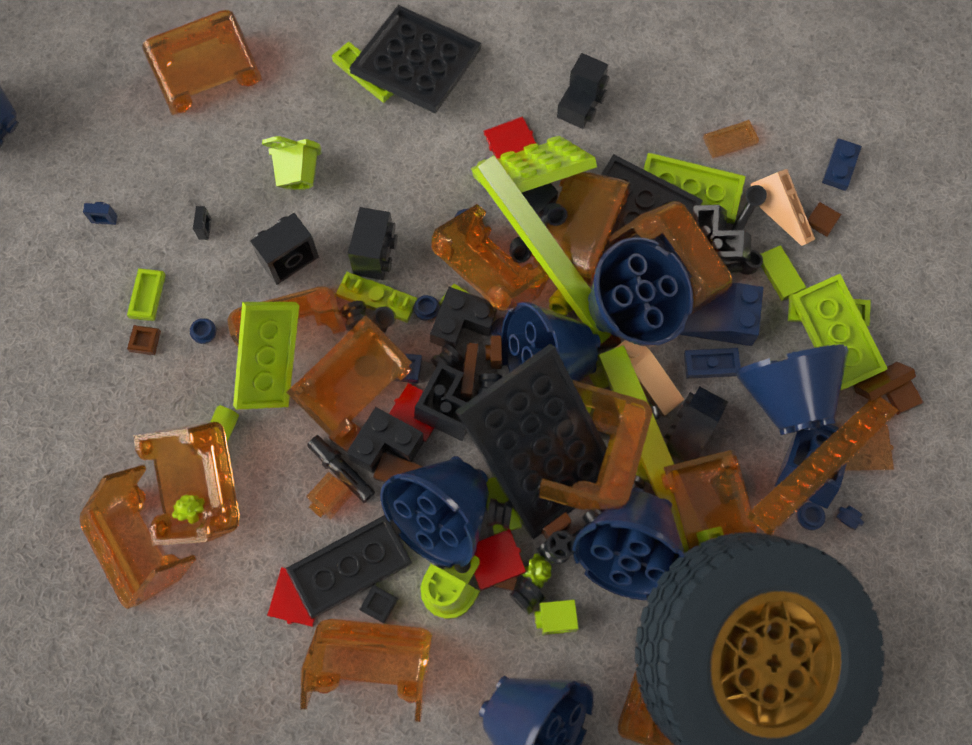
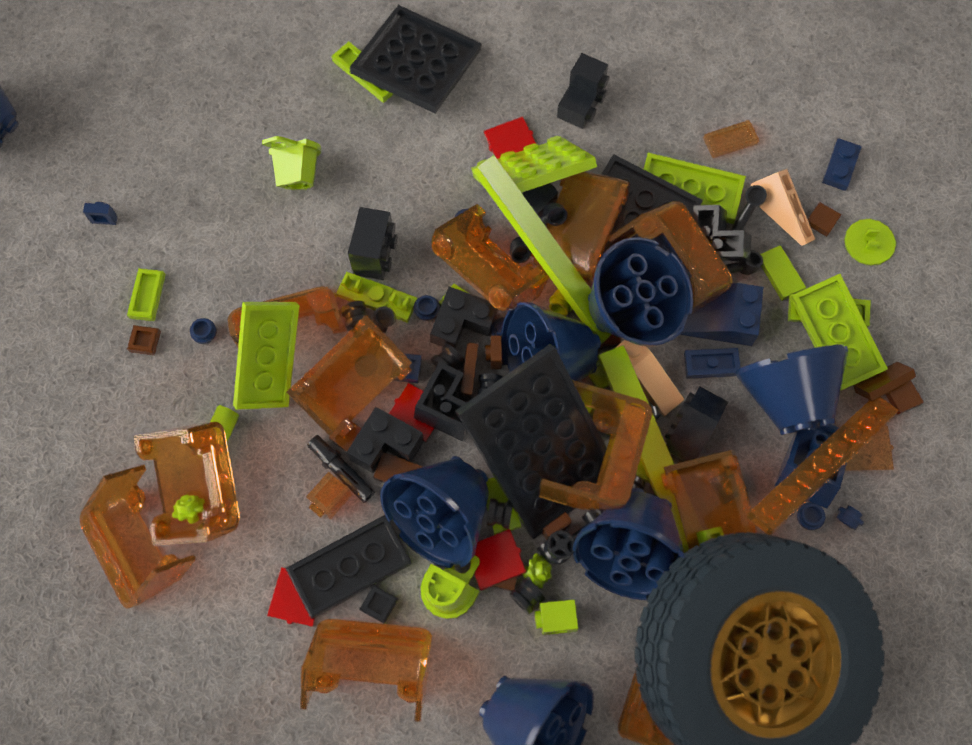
(200, 58): clear orange windscreen -> none
(202, 223): black tile -> none
(285, 248): black brick -> none
(870, 242): none -> lime piece

